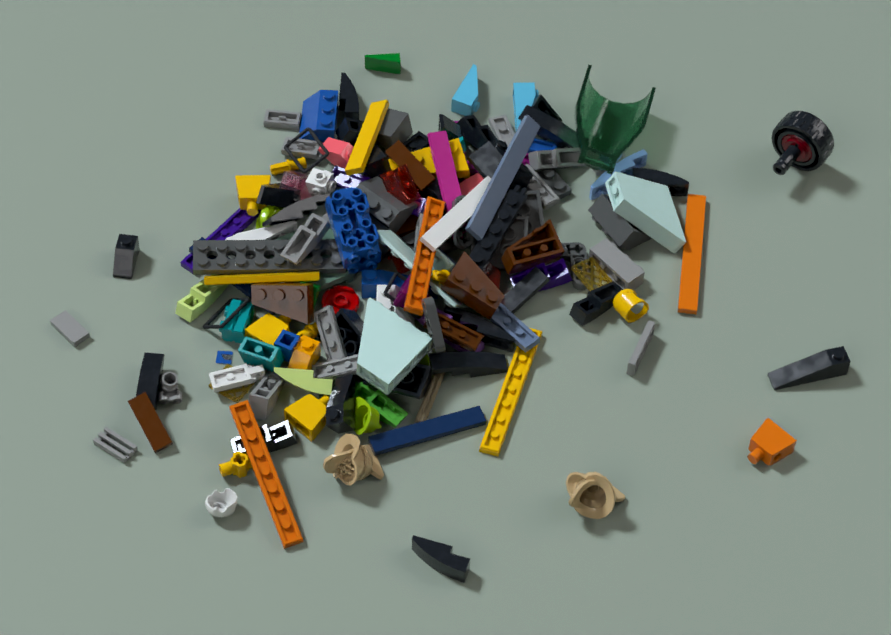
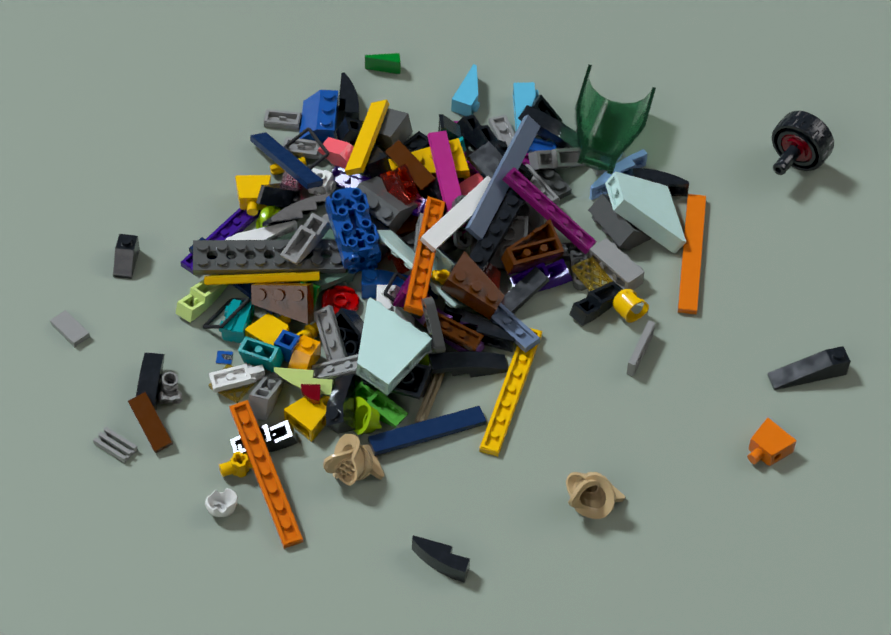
(286, 160): none -> dark blue tile
(311, 392): none -> dark red tile
(549, 210): none -> magenta tile

